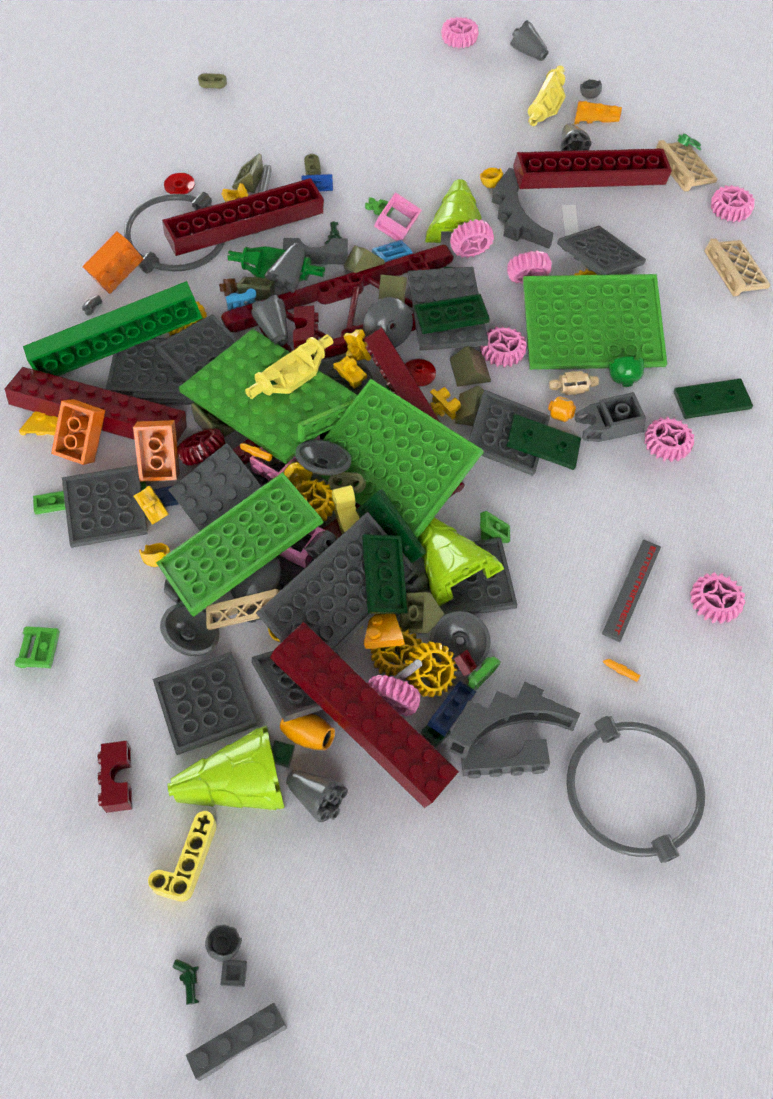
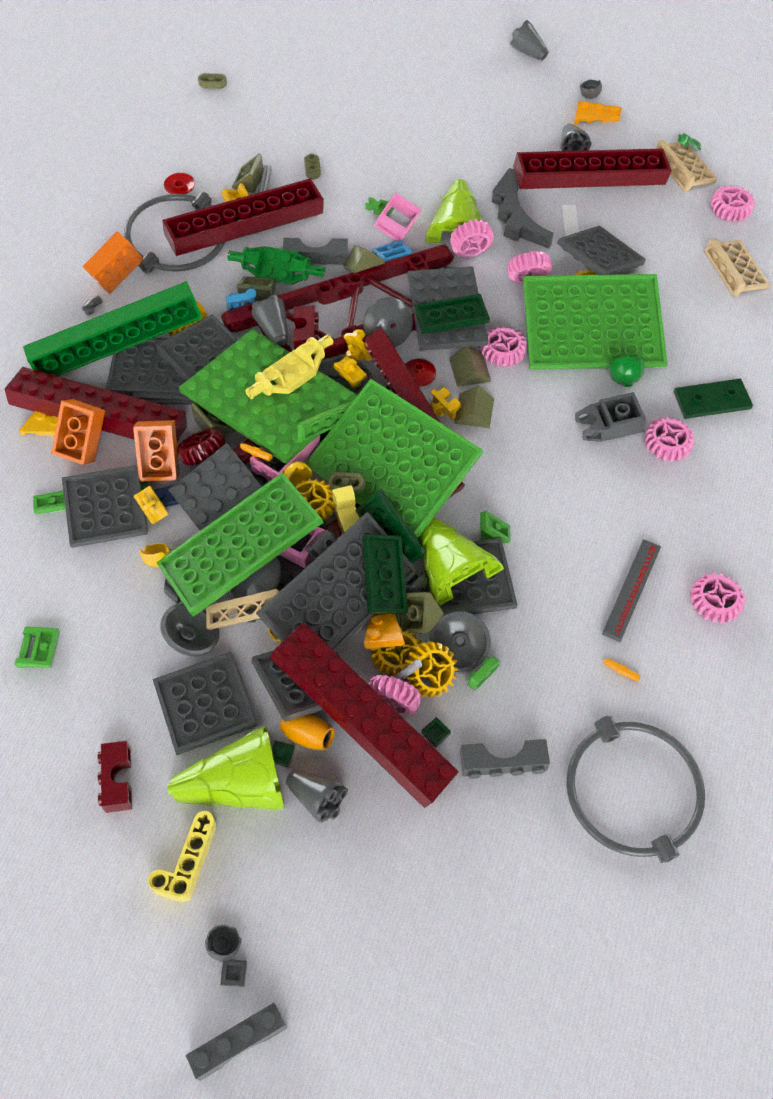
(189, 979): dark green piece -> none
(228, 286): reddish brown gear -> none
(287, 268): dark grey cone -> none
(322, 182): blue plate -> none
(323, 457): dark grey dish -> none
(334, 233): dark green piece -> none
(392, 287): olive slope -> none
(451, 708): dark blue plate -> none
(460, 32): bright pink gear -> none
(465, 662): dark red tile -> none
(491, 177): yellow hair -> none
(492, 430): dark grey plate -> none
(503, 711): dark grey arch -> none
(544, 442): dark green plate -> none
(549, 98): light yellow plate -> none
(562, 409): light orange head -> none
(574, 388): tan piece -> none

